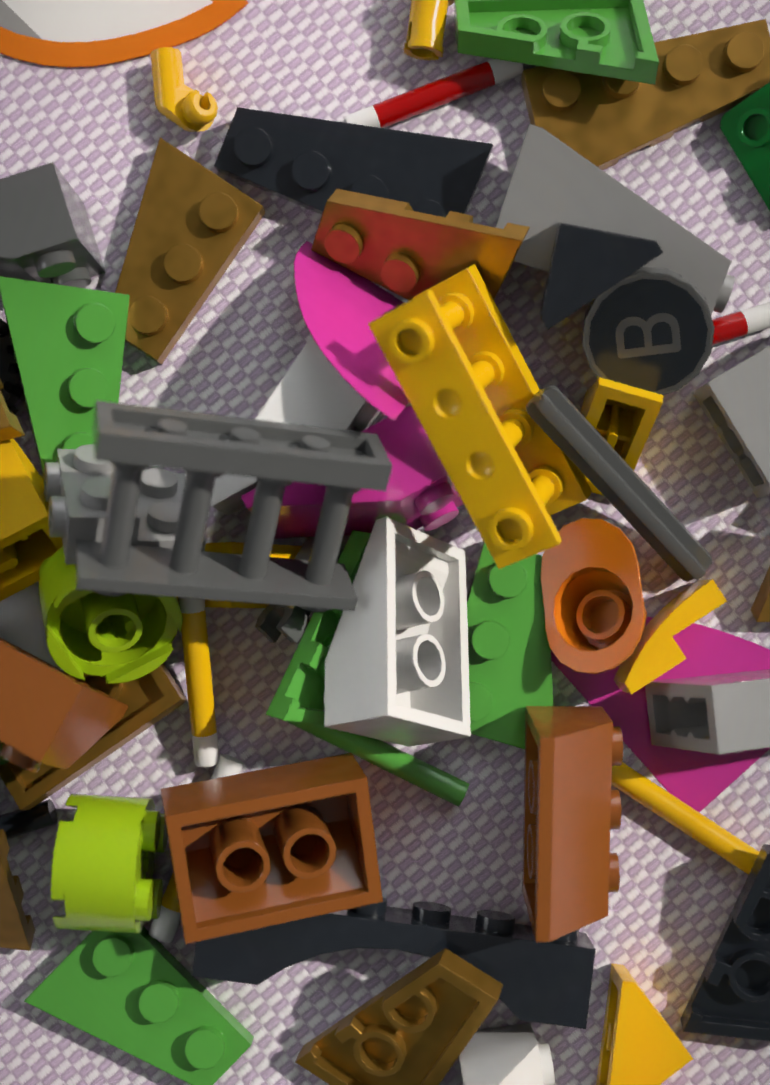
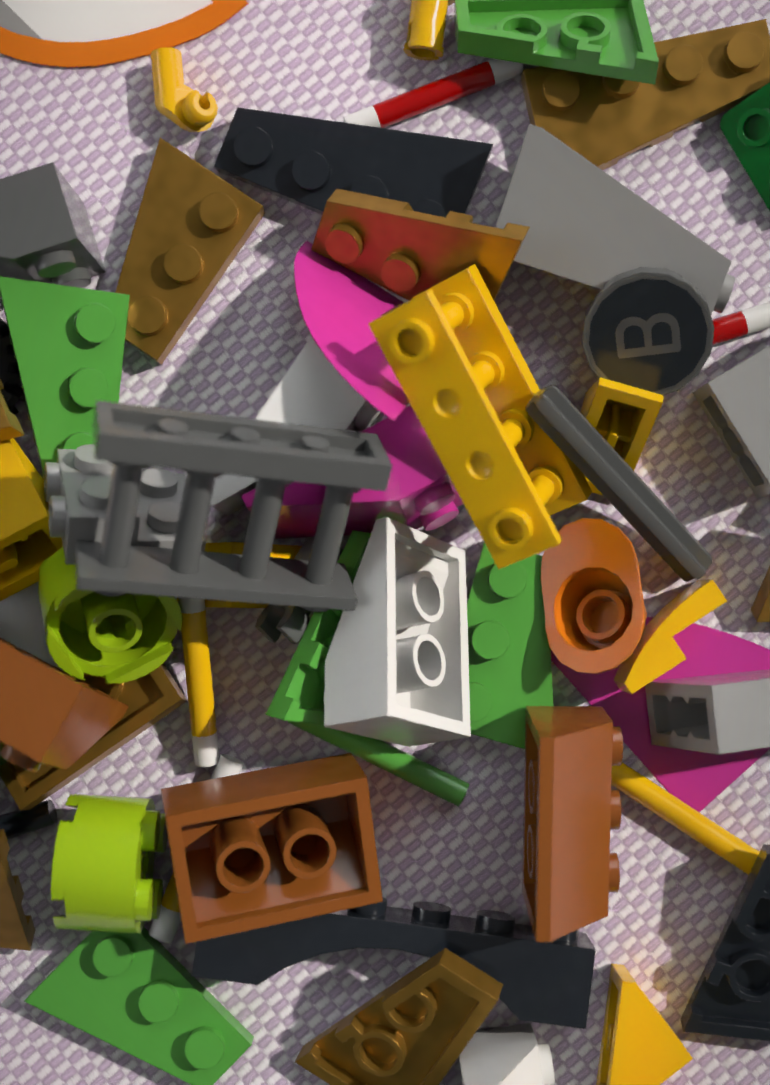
(588, 264): black slope -> none

